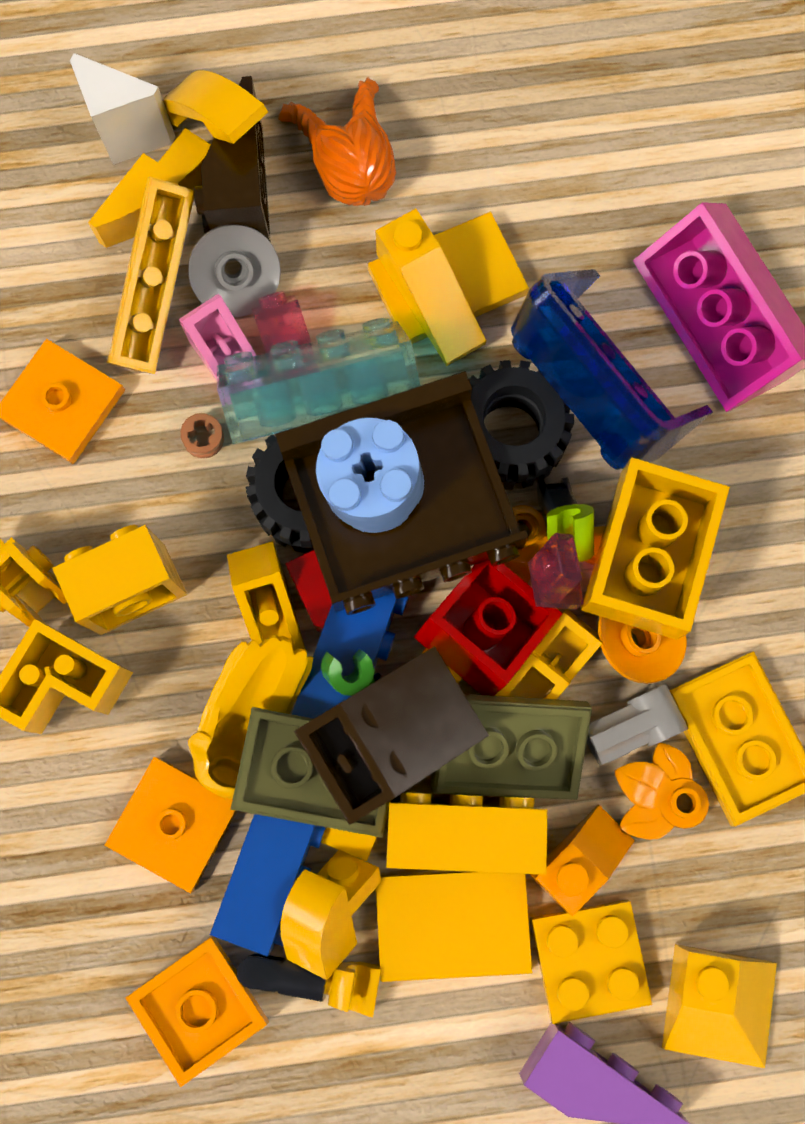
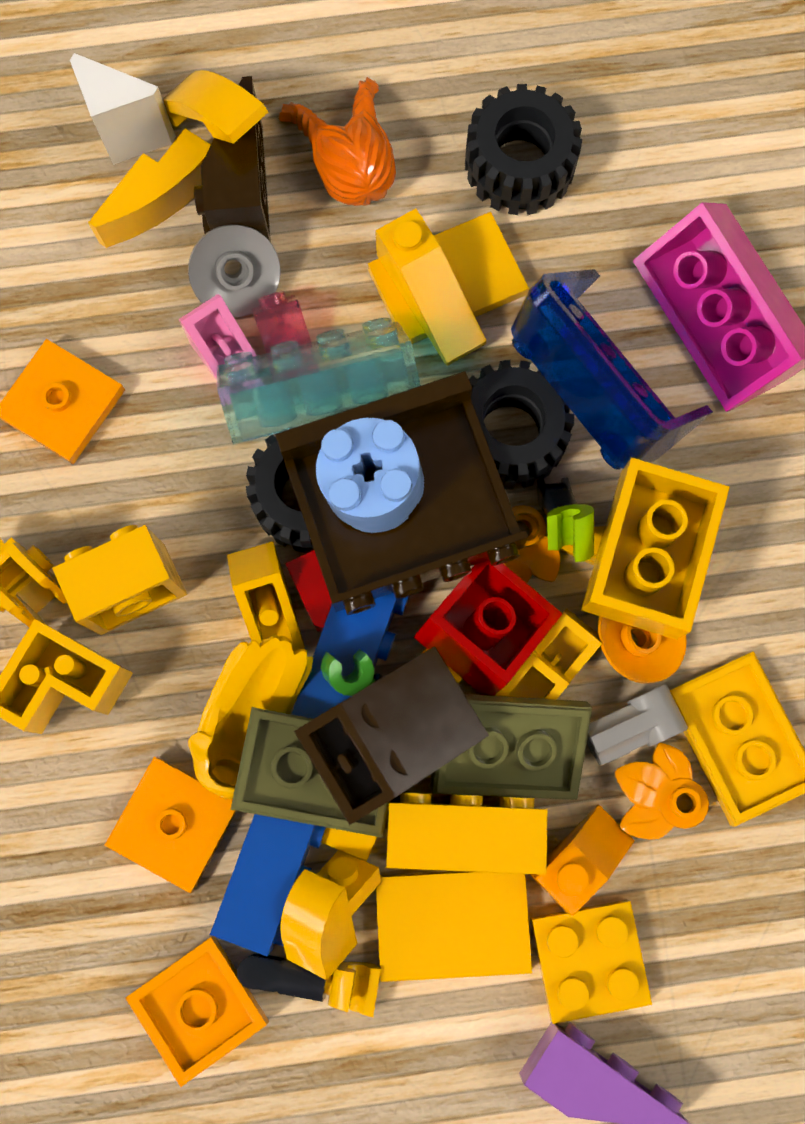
(151, 276): yellow brick -> none
(188, 431): nougat bush -> none
(529, 118): none -> black tyre
(557, 574): clear pink bracket -> none
(719, 1006): yellow slope -> none

